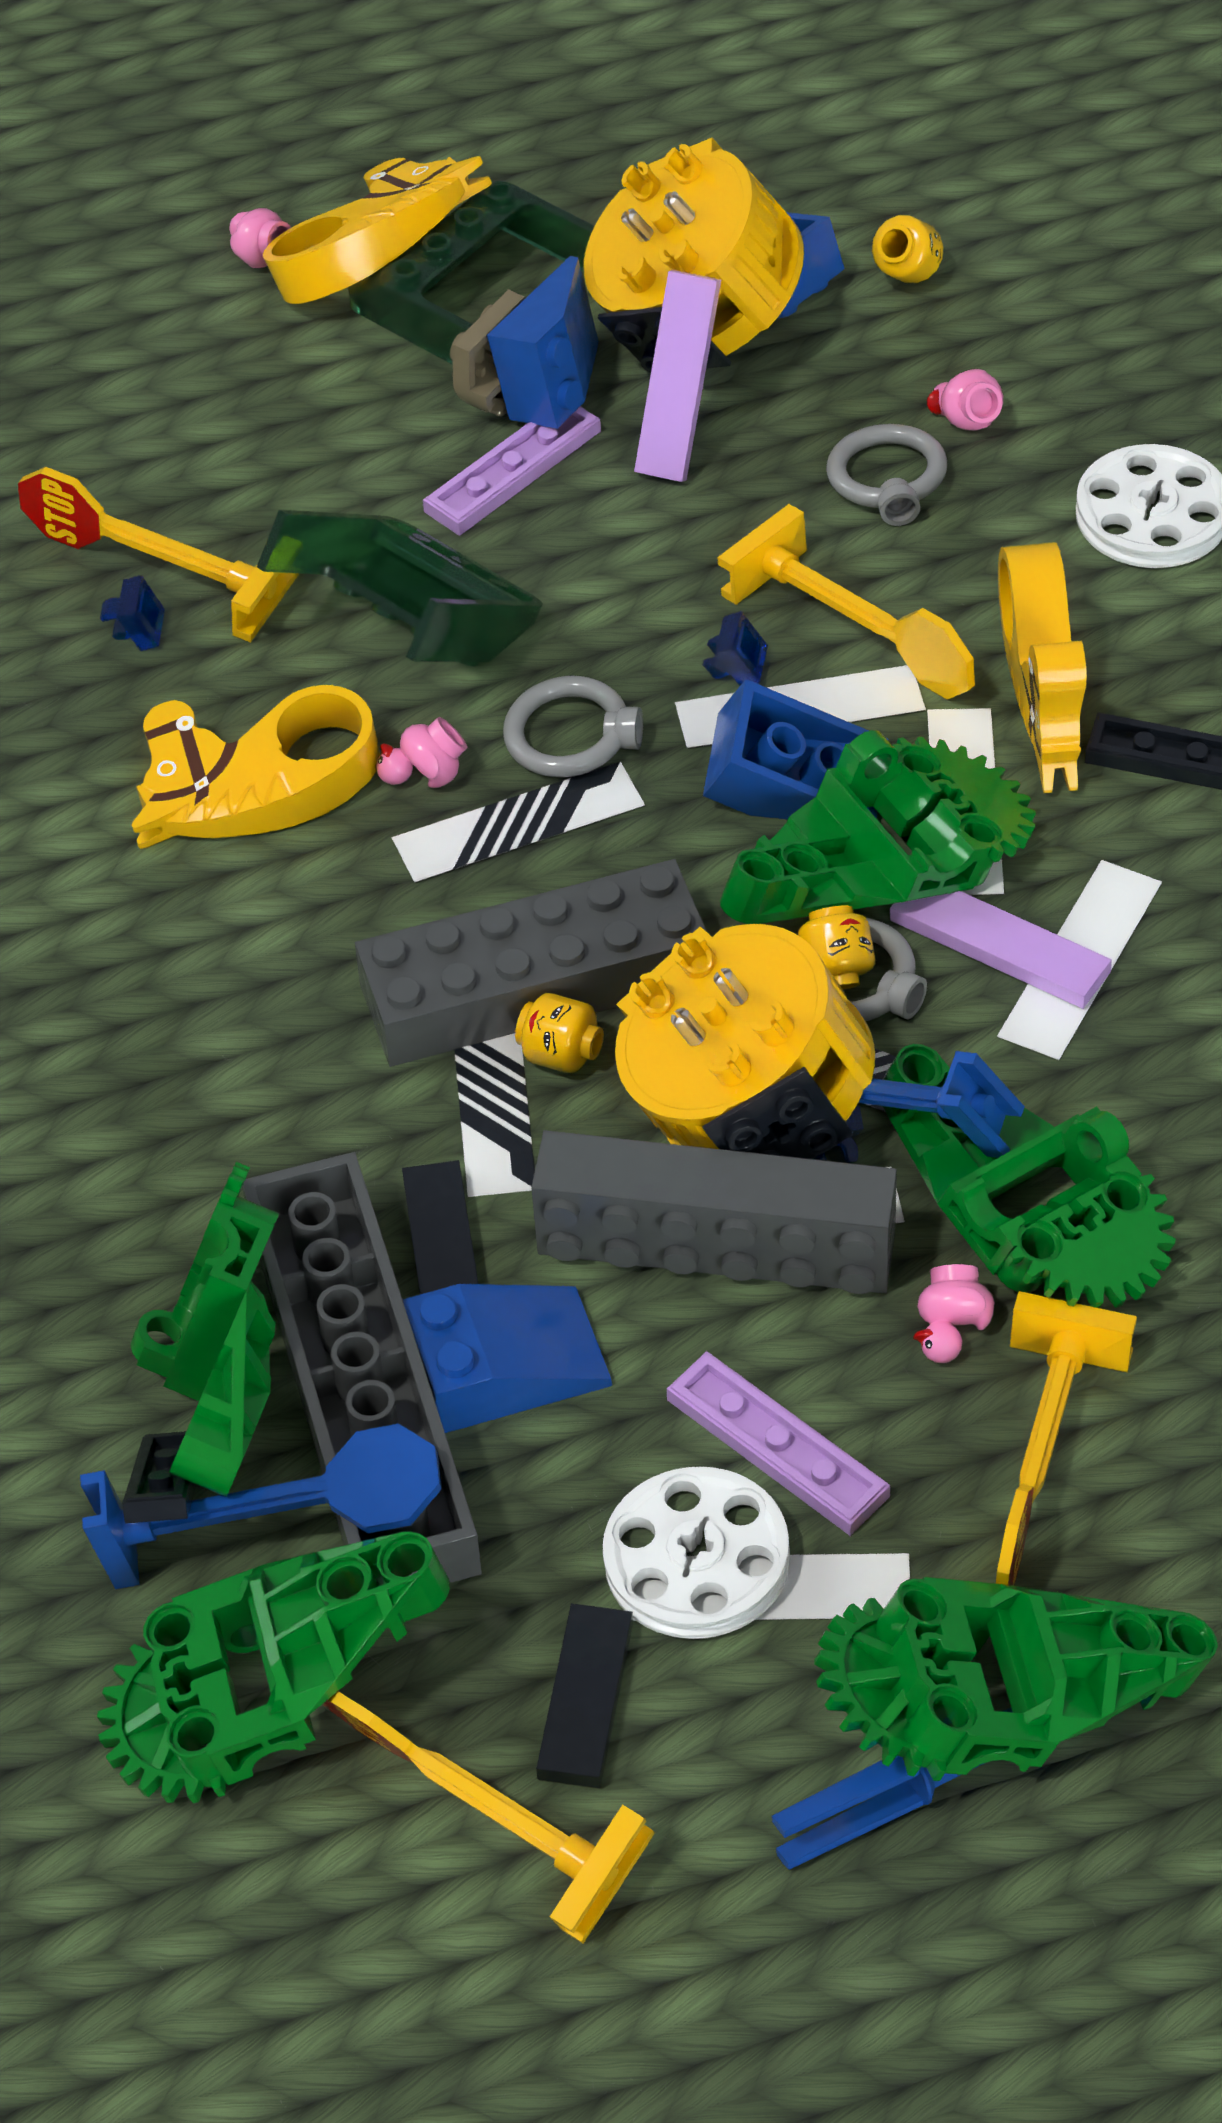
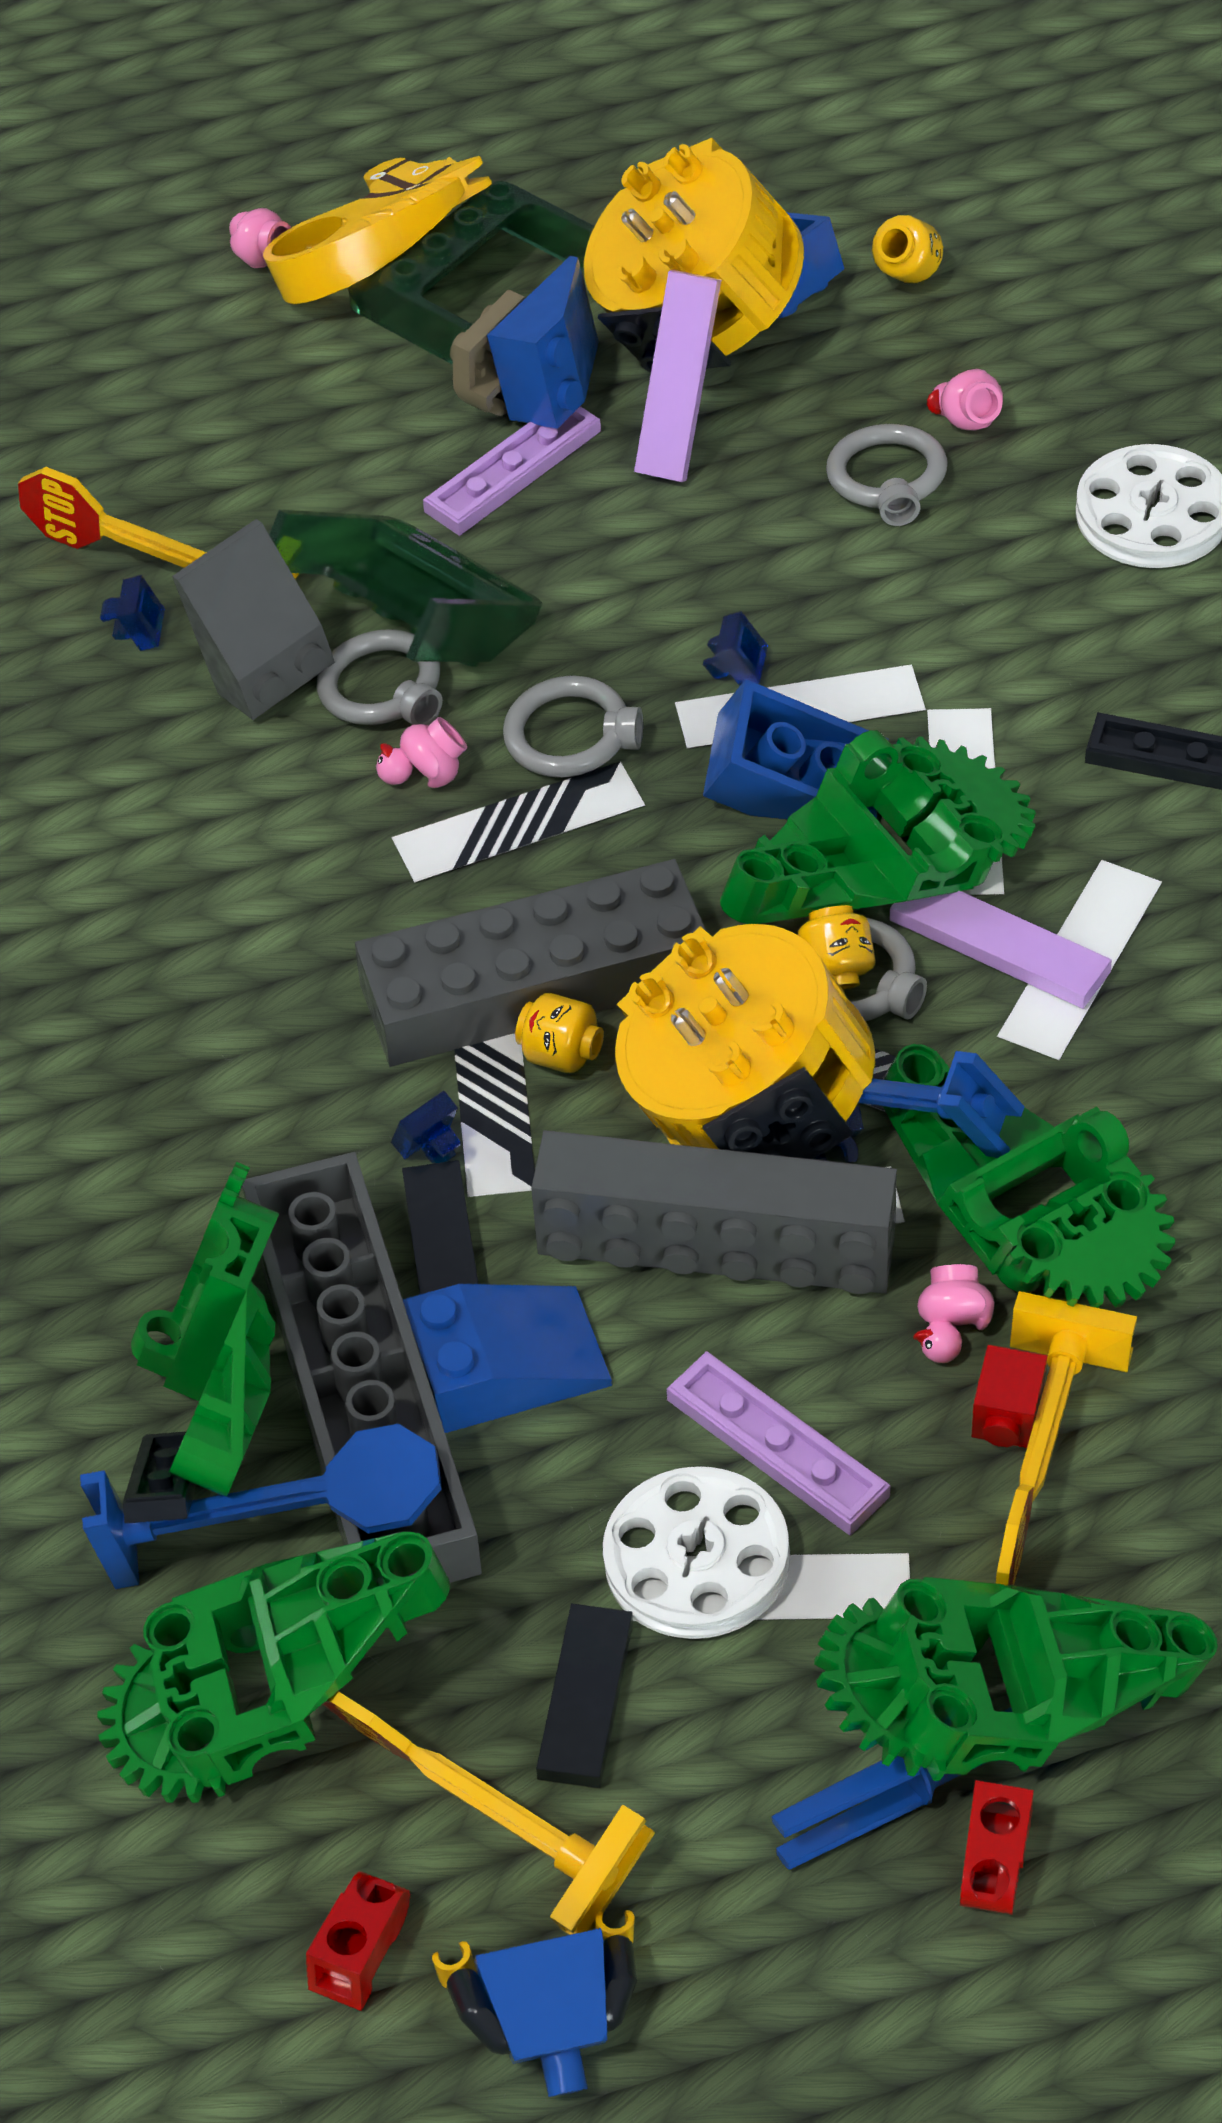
(251, 785): yellow animal -> none
(252, 621): none -> dark grey slope
(356, 1939): none -> red leg
(412, 701): none -> light grey piece
(430, 1130): none -> clear blue tile
(547, 1997): none -> blue torso
(922, 638): yellow piece -> none
(995, 1846): none -> red leg
(1008, 1396): none -> red brick
(1041, 658): yellow animal -> none

